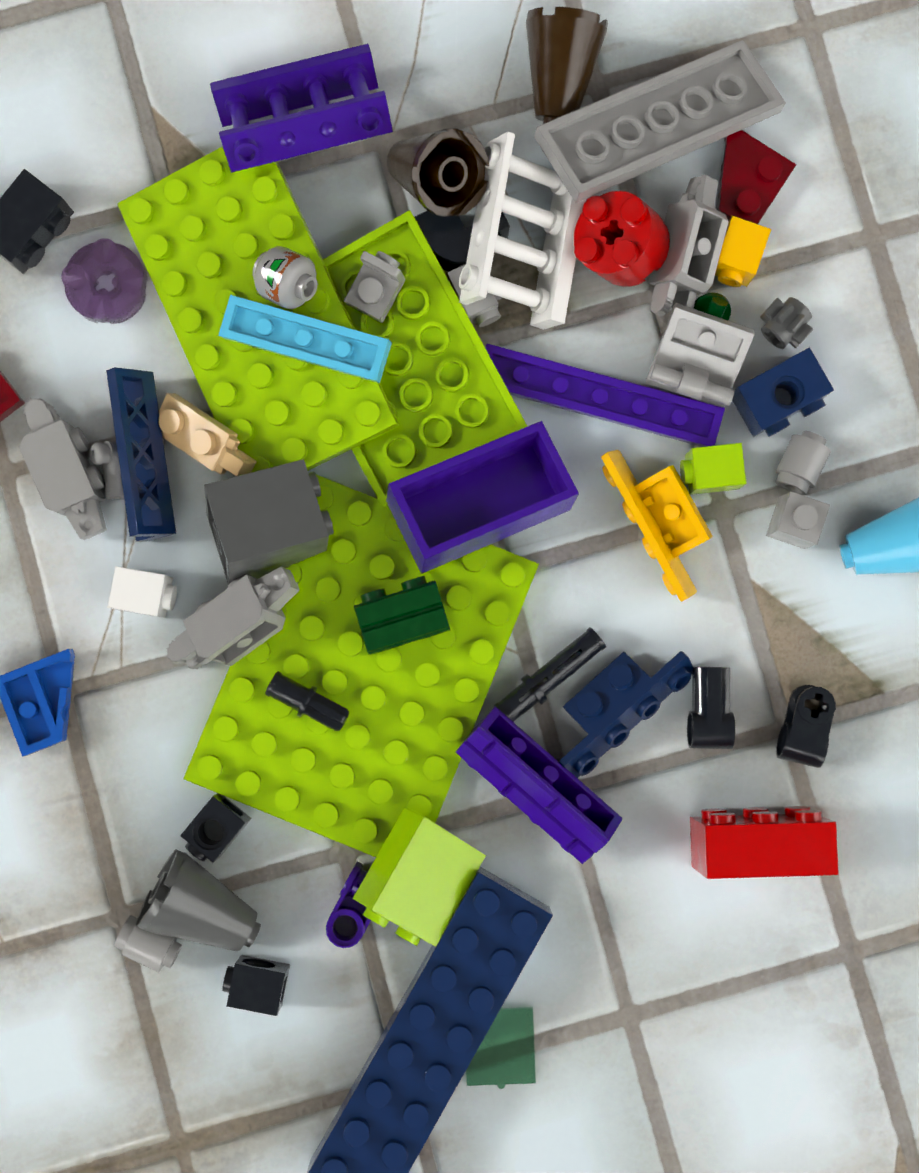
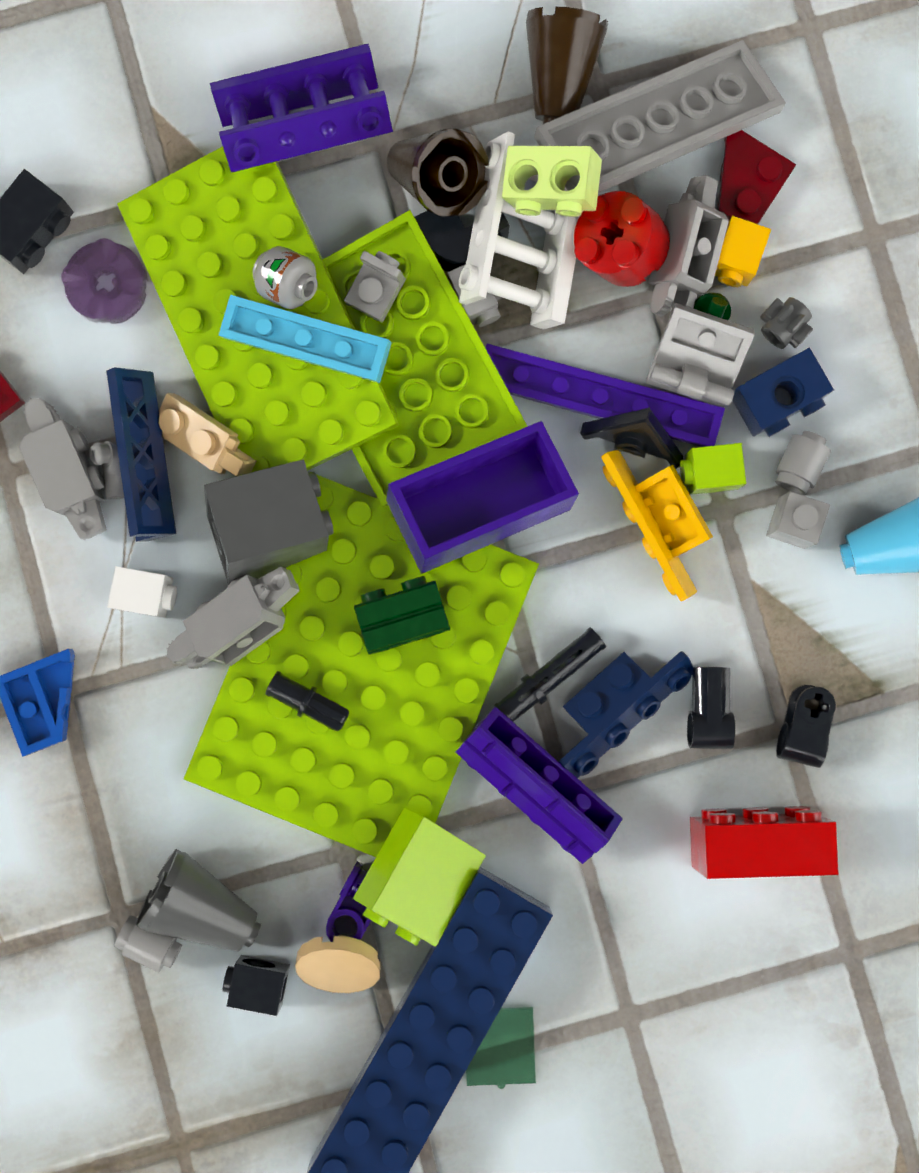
(228, 815): black brick -> none
(339, 965): none -> tan tile
(554, 168): none -> yellowish green brick
(636, 434): none -> black tile

